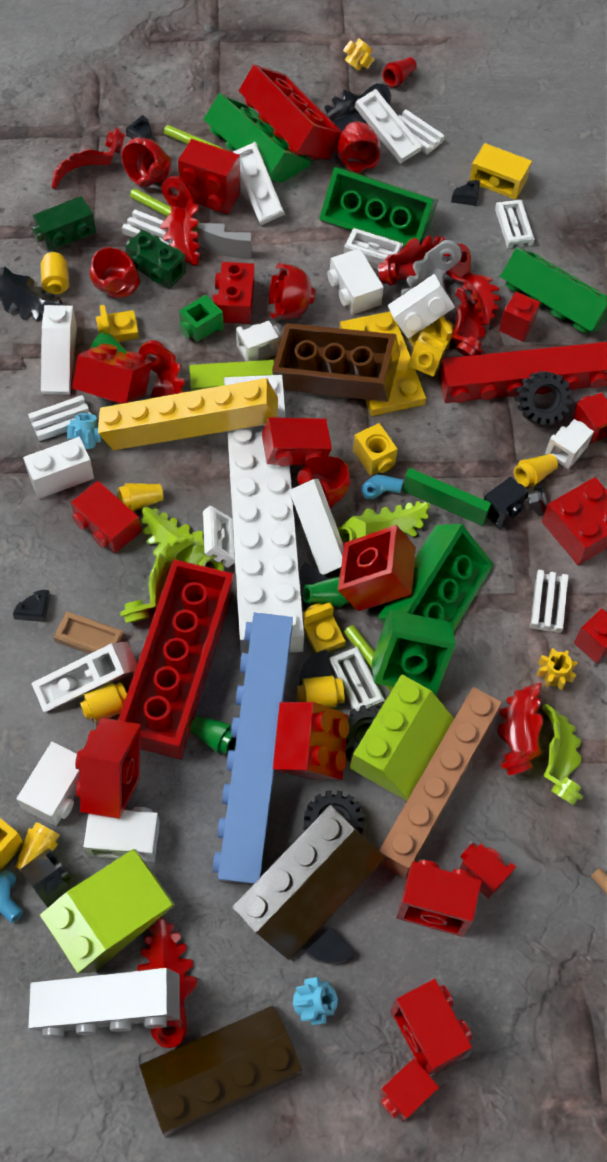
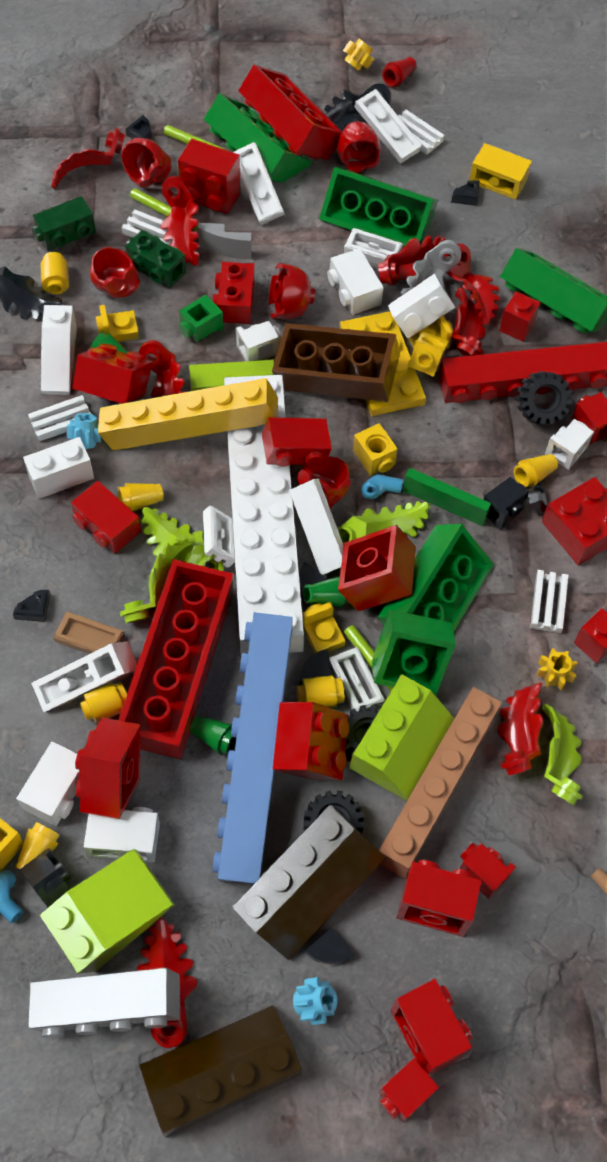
(517, 239): white tile -> none

